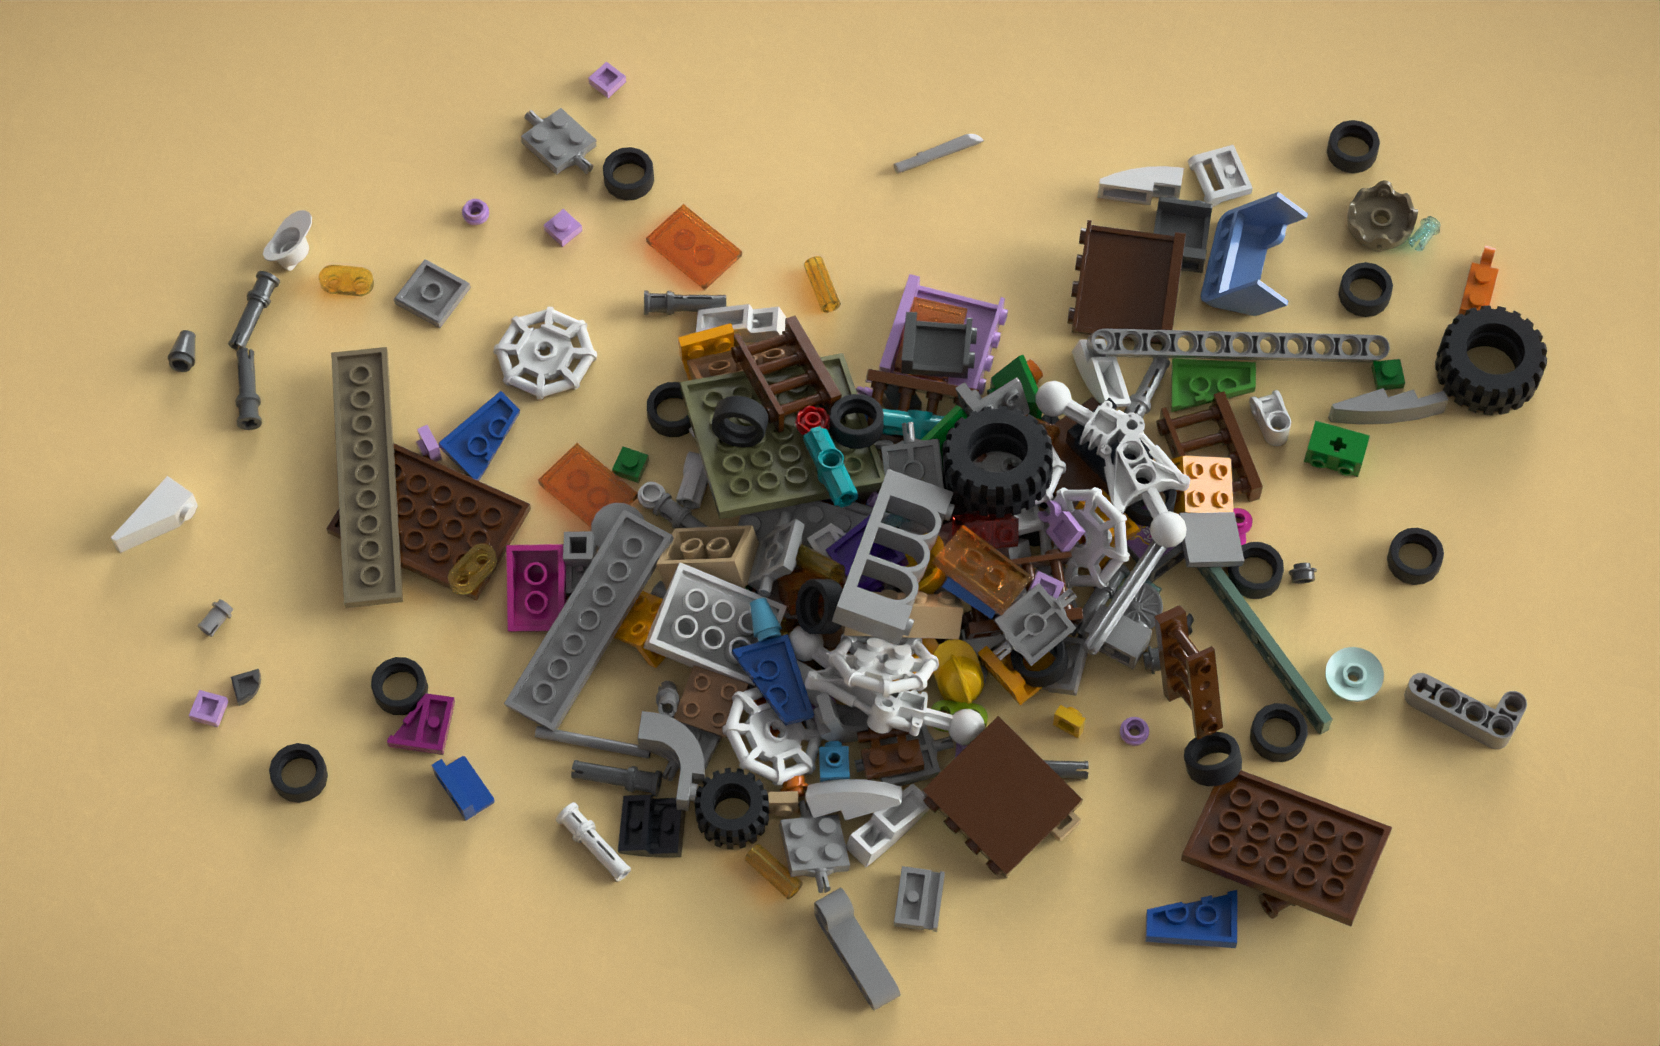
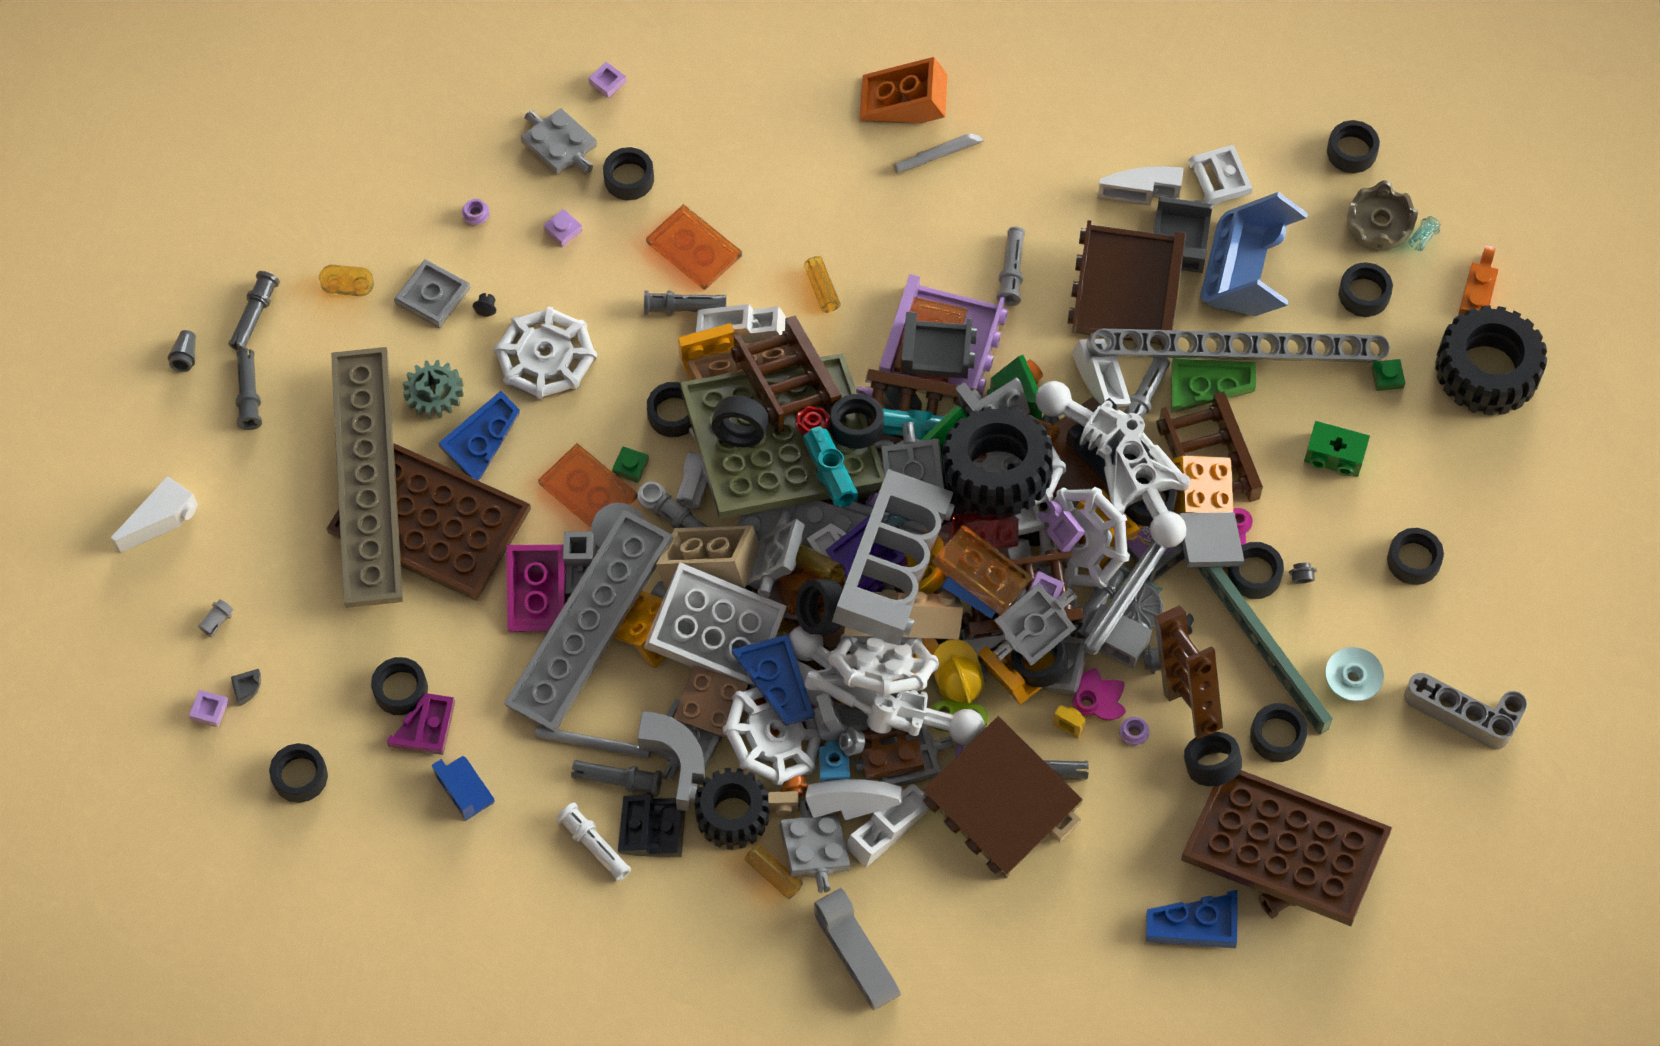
(289, 242): white piece -> none
(427, 444): lavender plate -> none
(446, 384): none -> sand green gear
(470, 569): clear yellow plate -> none
(485, 305): none -> black piece
(667, 698): light grey pin -> none
(764, 620): medium azure cone -> none
(852, 741): none -> light grey plate
(905, 93): none -> orange slope
(919, 899): light grey plate -> none
(1011, 277): none -> light grey pin
(1102, 694): none -> dark pink plate
(1269, 413): white piece -> none
(1381, 409): light grey slope -> none

